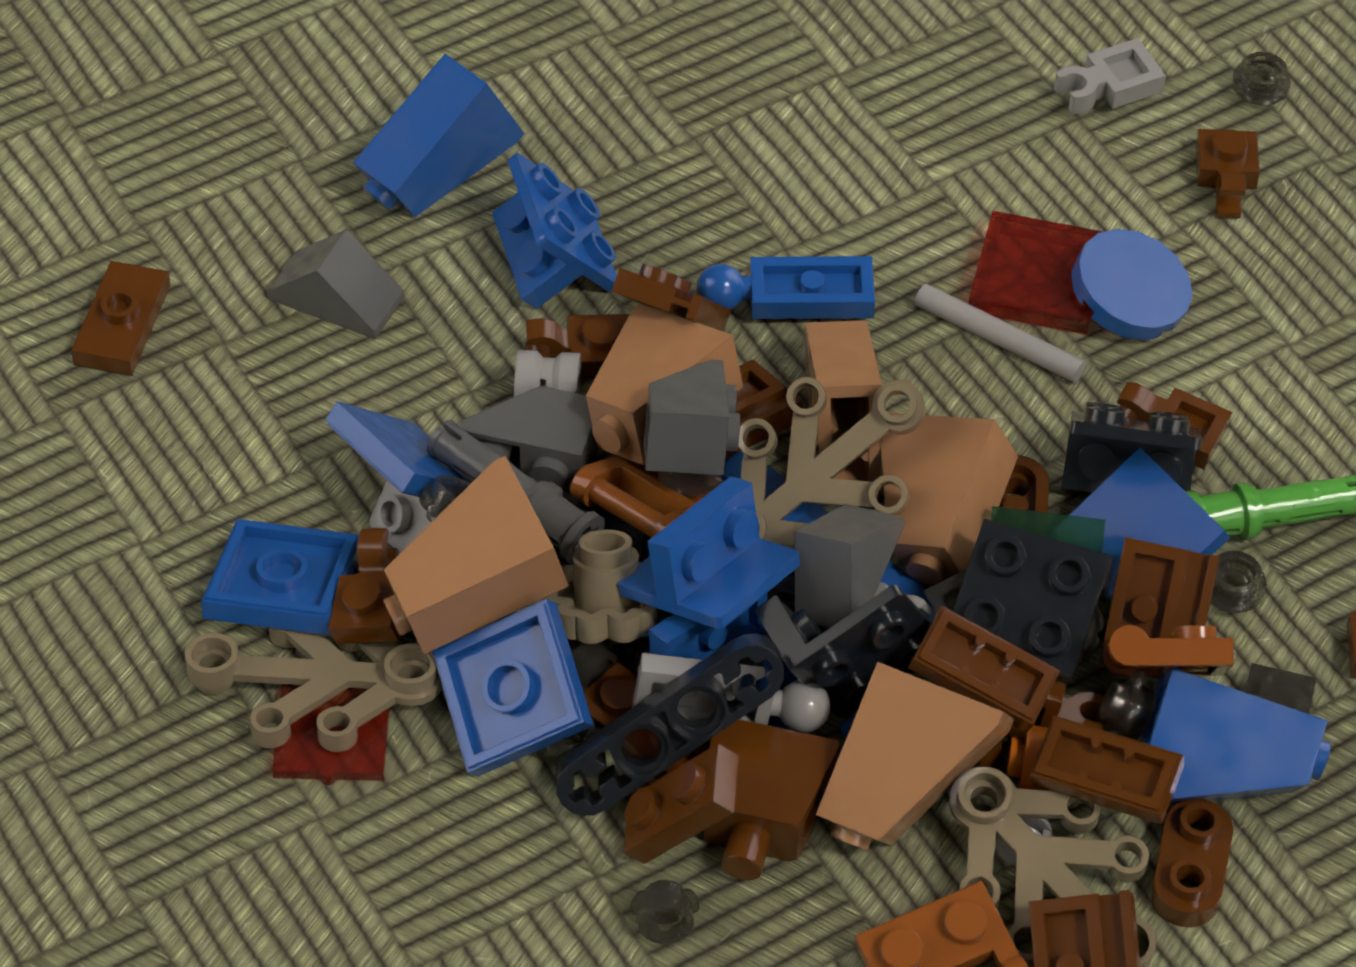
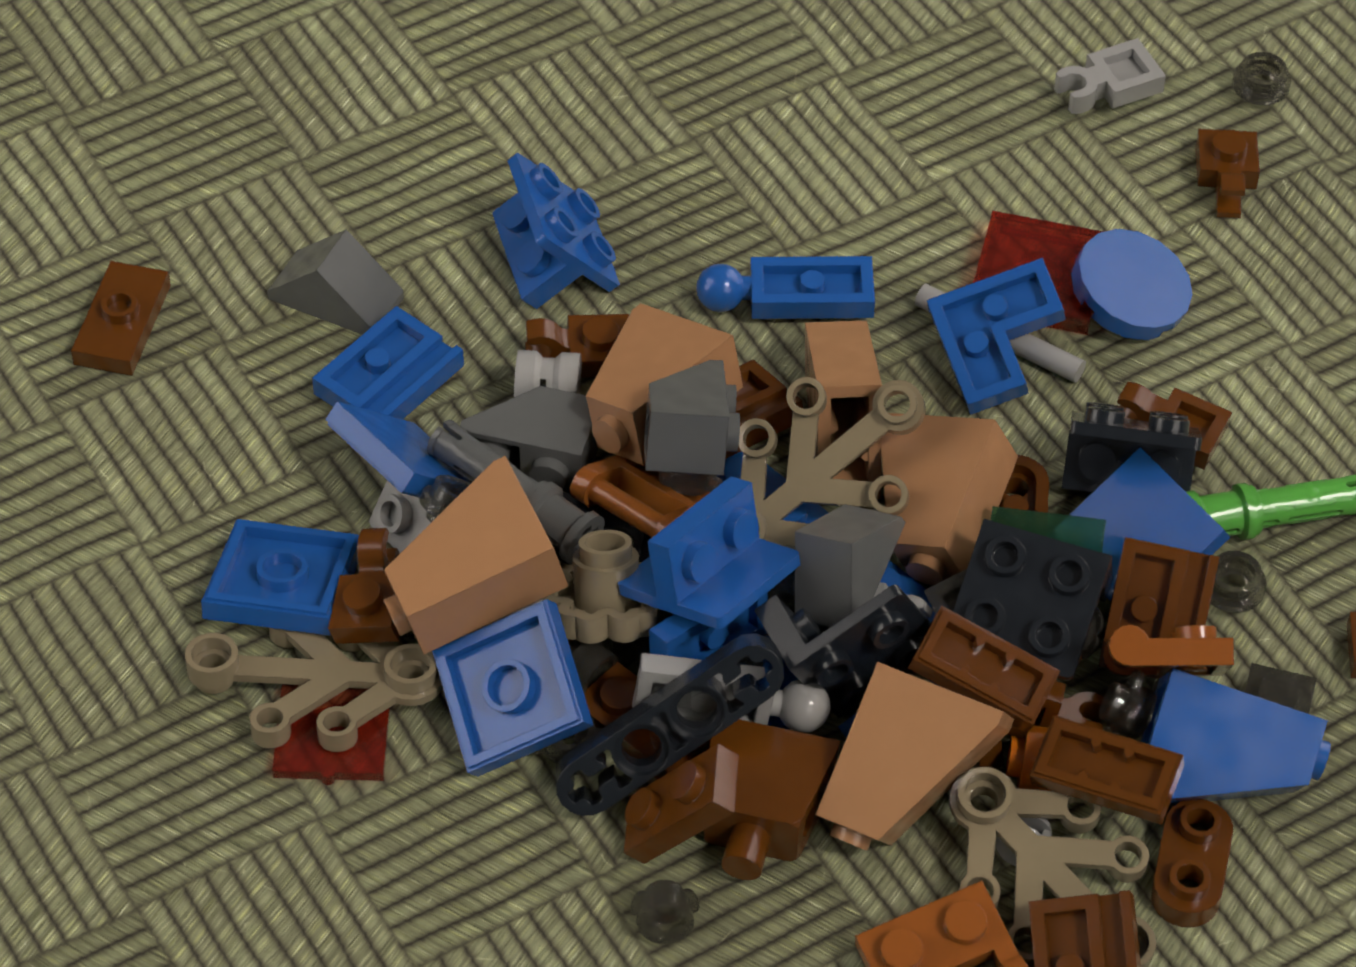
(389, 367): none -> blue plate
(436, 139): blue slope -> none
(669, 294): reddish brown plate -> none
(982, 319): none -> blue plate

